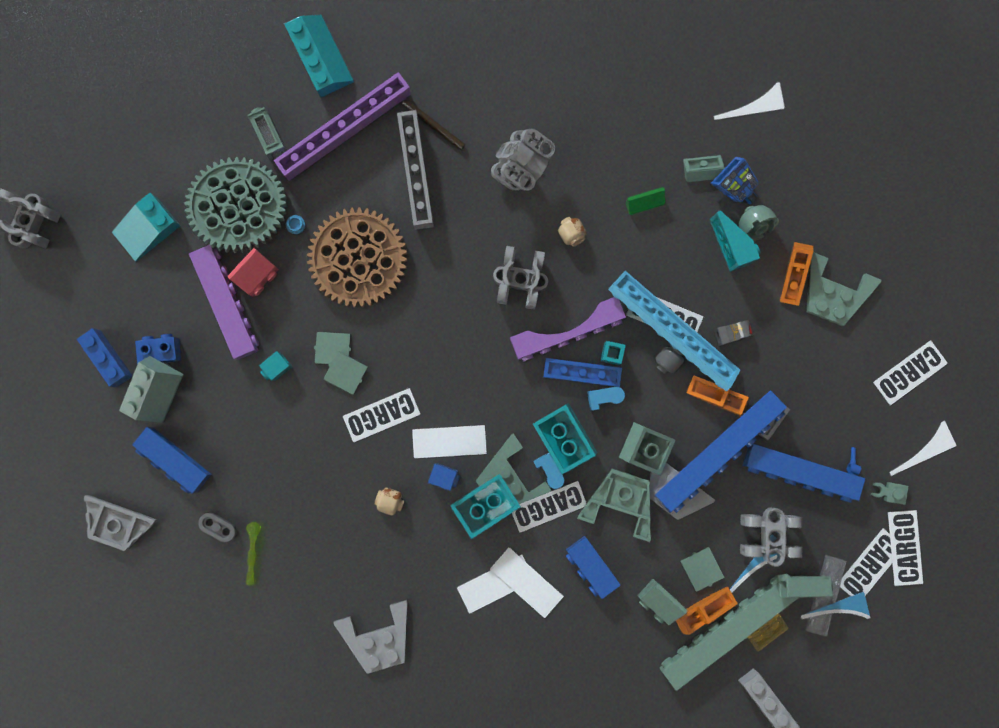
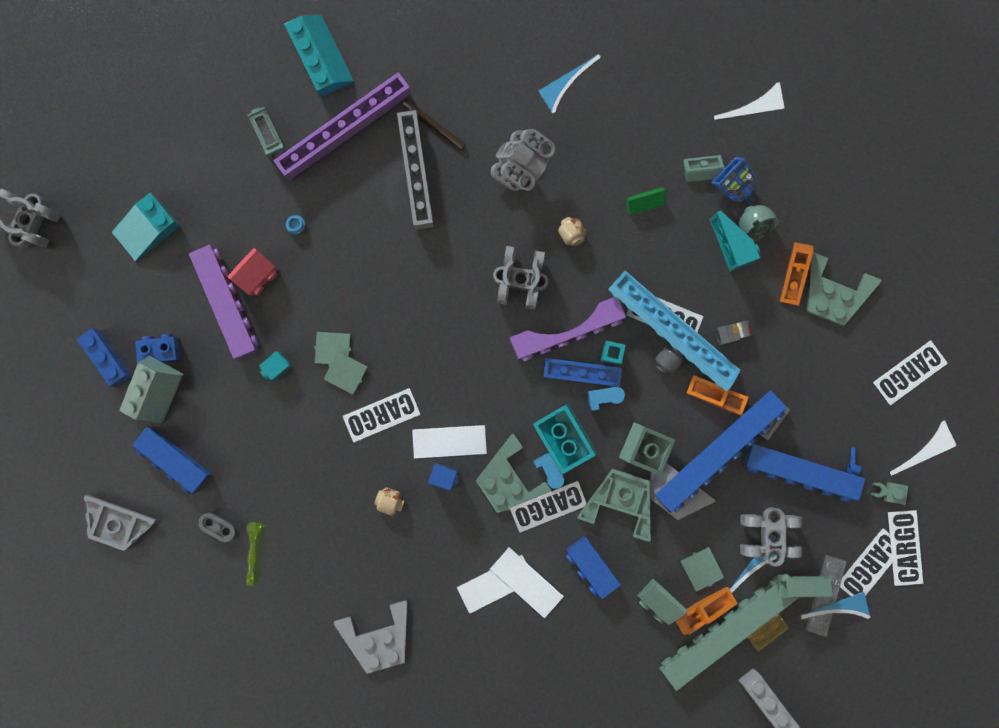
(224, 233): sand green gear -> none
(325, 266): medium nougat gear -> none
(485, 506): teal slope -> none
(553, 92): none -> dark azure sticker

